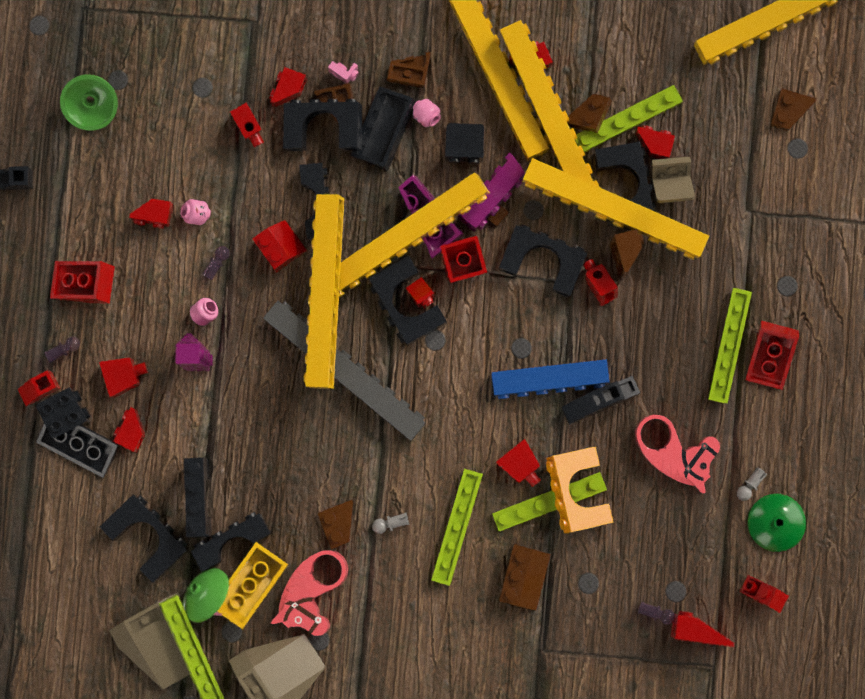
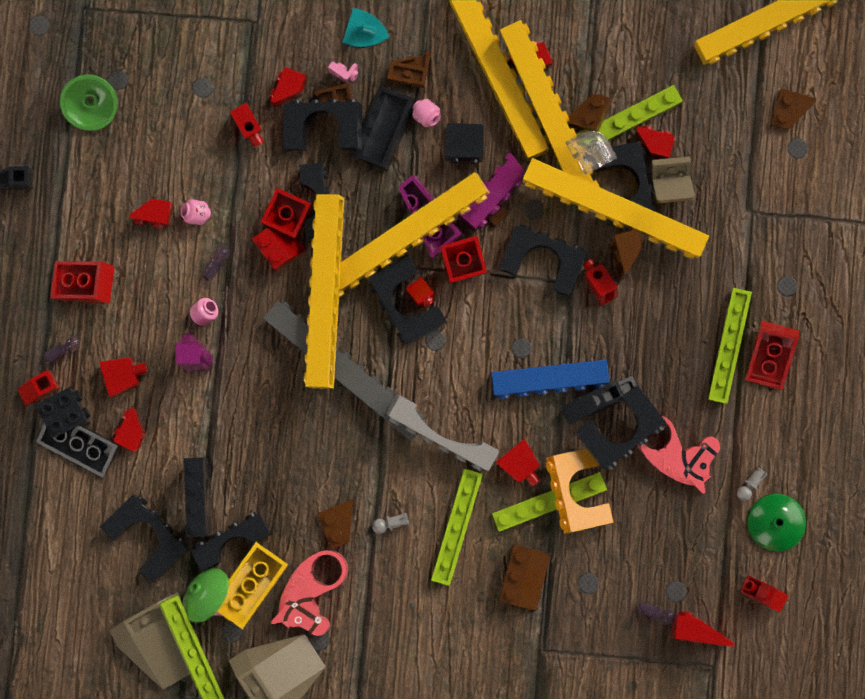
(287, 213): none -> red slope
(364, 30): none -> teal shield
(478, 453): none -> light grey arch
(591, 150): none -> clear brick
(647, 422): none -> black arch

